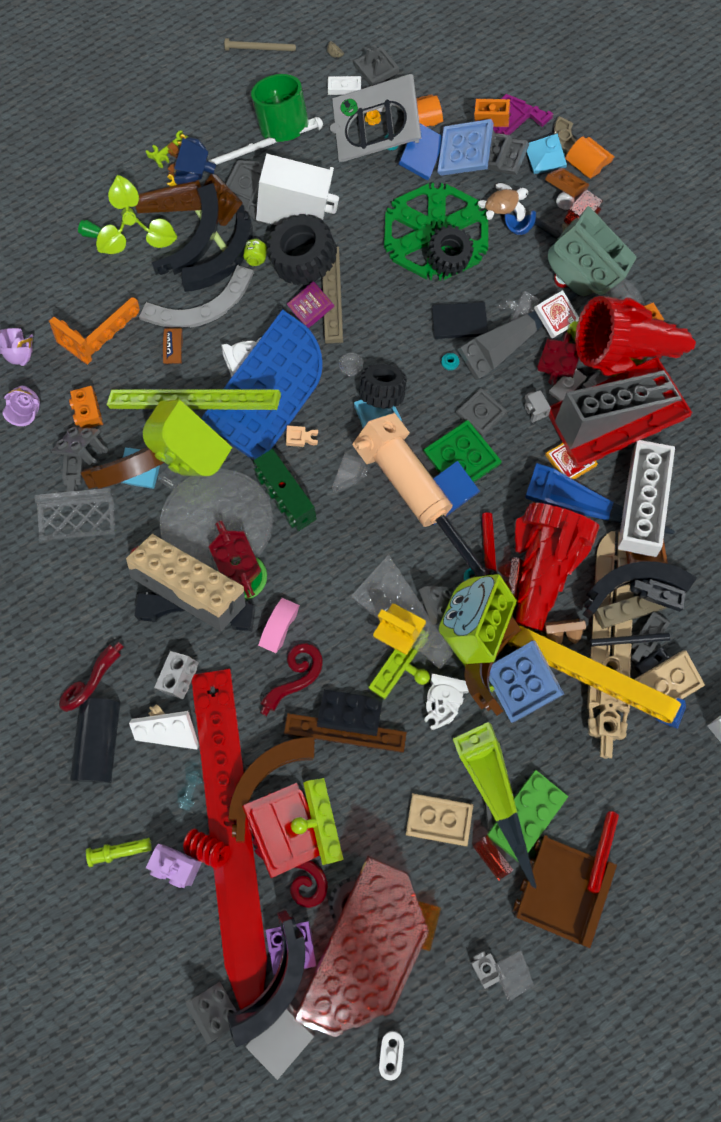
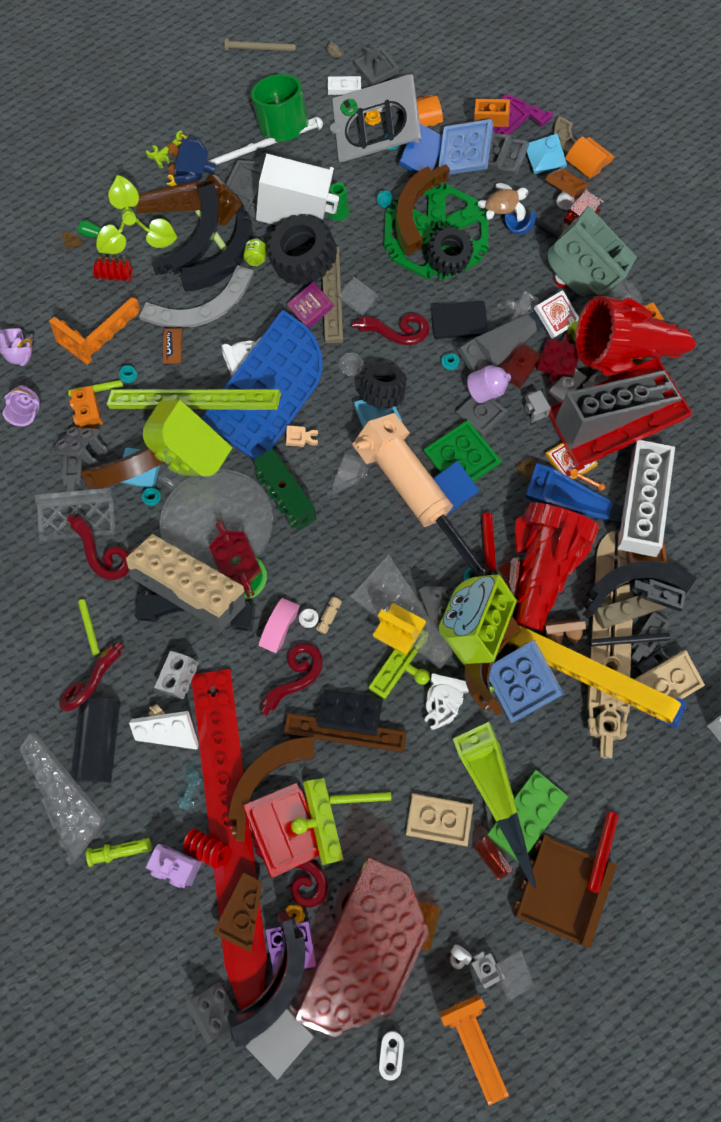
(63, 798): none -> clear wing
(71, 240): none -> clear orange tile
(82, 528): none -> dark red plant
(88, 627): none -> lime bar
(103, 386): none -> lime bar
(113, 270): none -> red piece
(127, 374): none -> teal plate
(151, 491): none -> teal plate
(240, 914): none -> reddish brown wing
(298, 910): none -> light orange plate
(308, 618): none -> white plate
(329, 615): none -> tan axle
(343, 207): none -> green plant
(355, 798): none -> lime bar
(358, 296): none -> clear piece
(376, 325): none -> dark red plant
(384, 198): none -> teal plate
(406, 231): none -> reddish brown arch
(462, 955): none -> white tile
(464, 1016): none -> orange bracket
(488, 383): none -> lavender helmet
(521, 365): none -> clear red brick
(527, 468): none -> clear orange tile
(574, 472): none -> orange hinge

